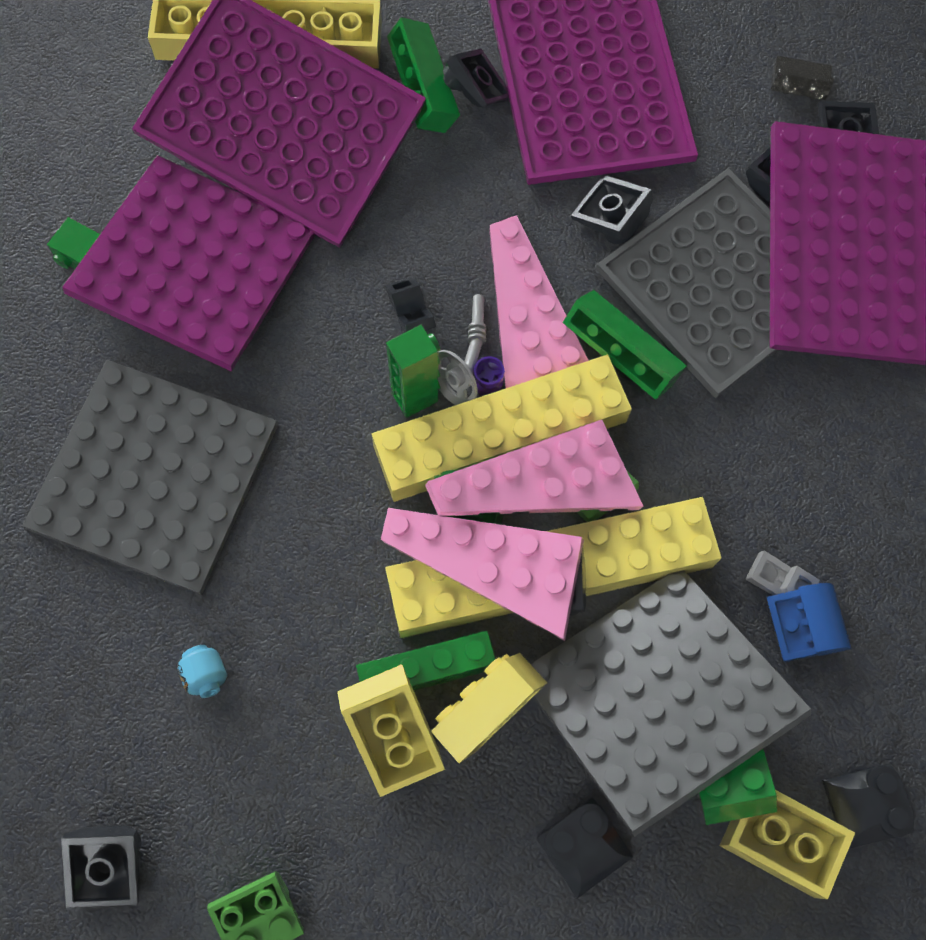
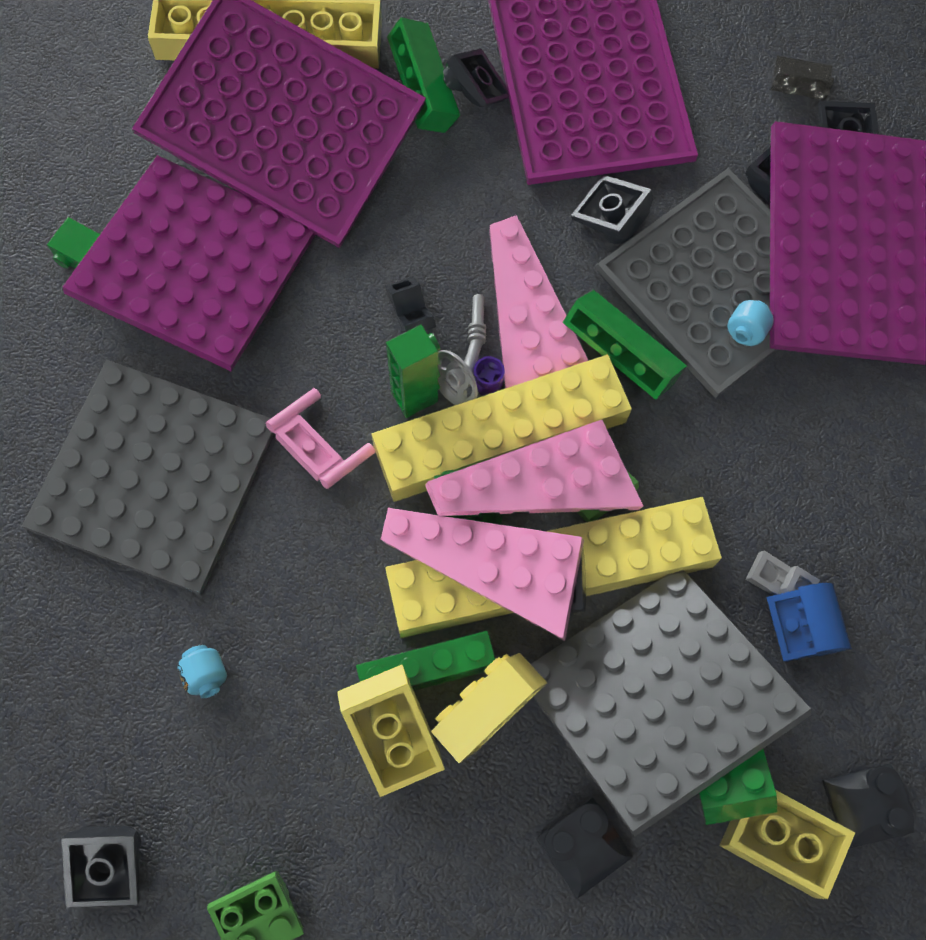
(309, 447): none -> bright pink plate
(750, 322): none -> medium azure head

